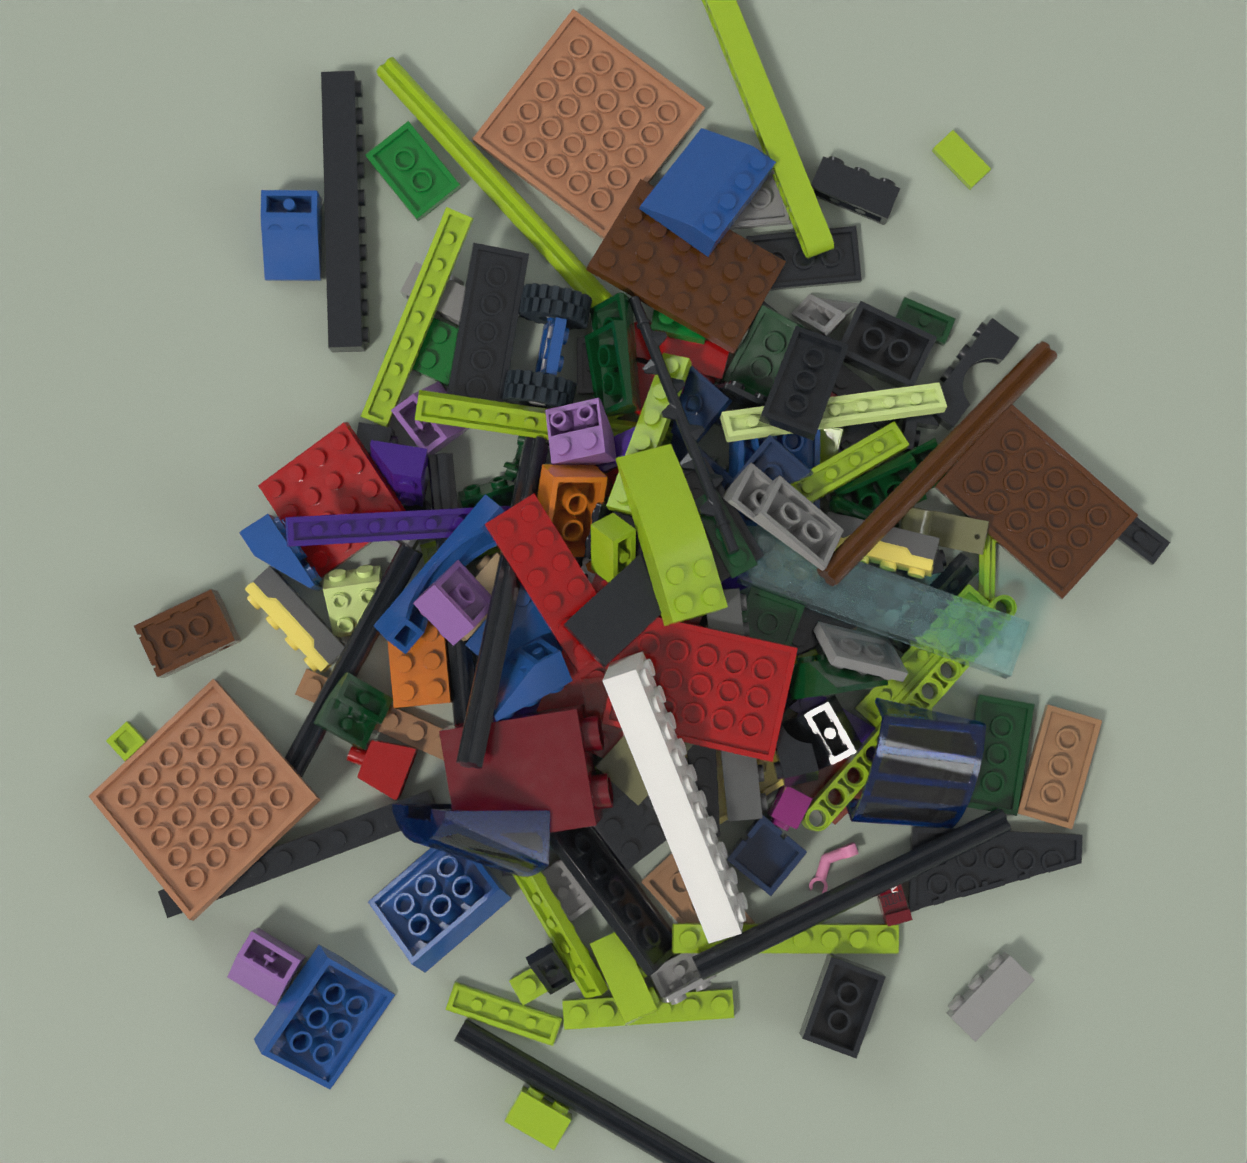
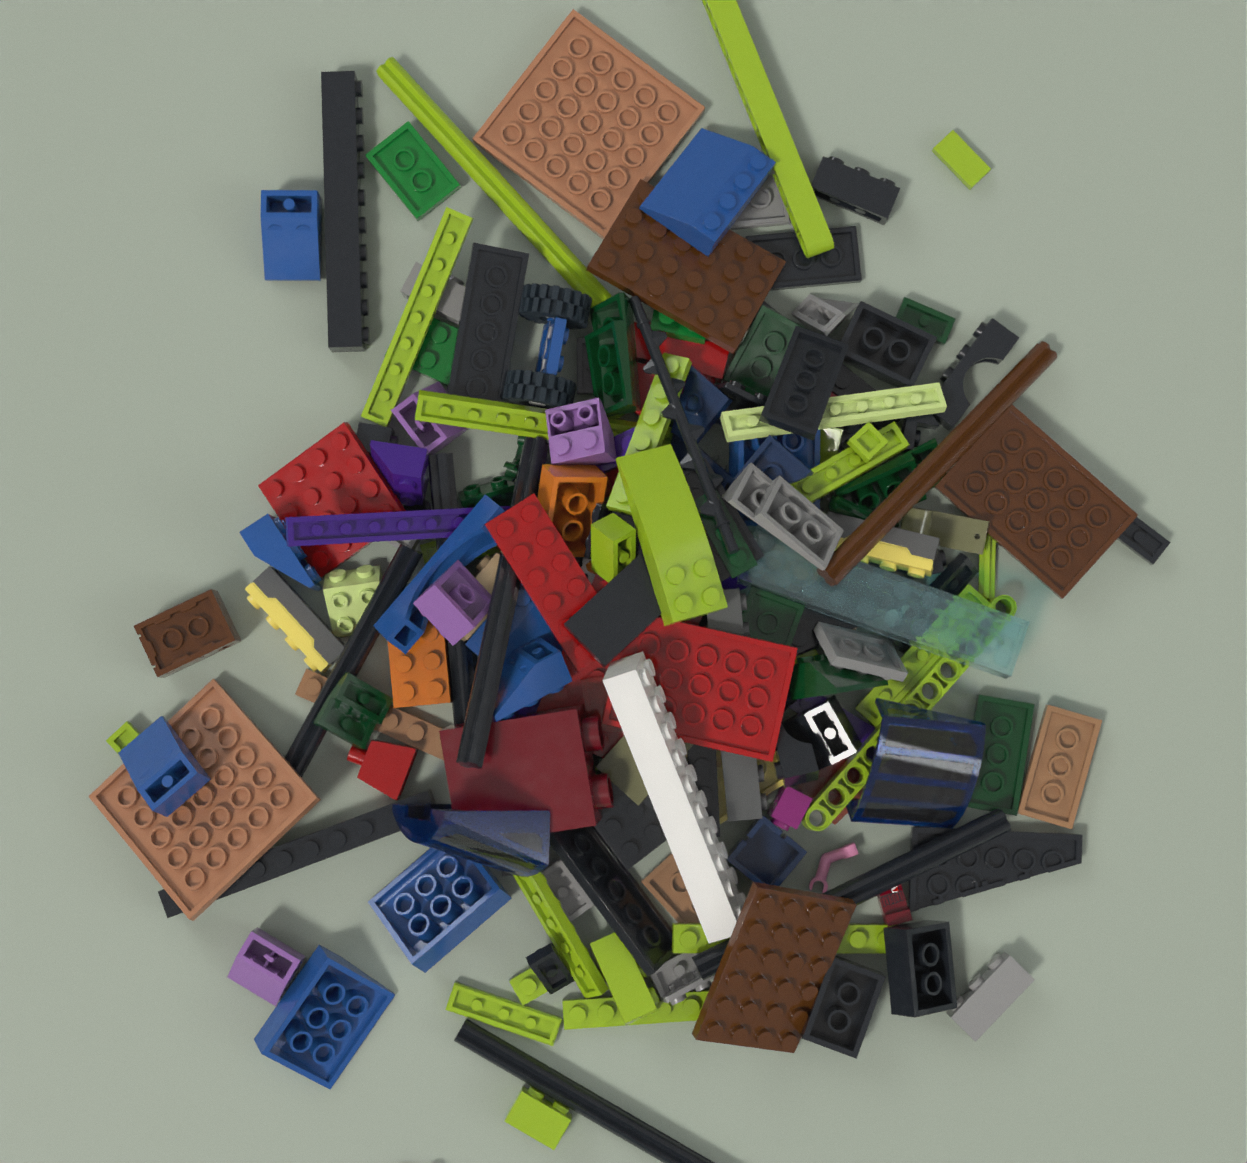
(163, 767): none -> blue slope
(773, 967): none -> reddish brown plate
(867, 442): none -> lime plate
(920, 968): none -> black brick

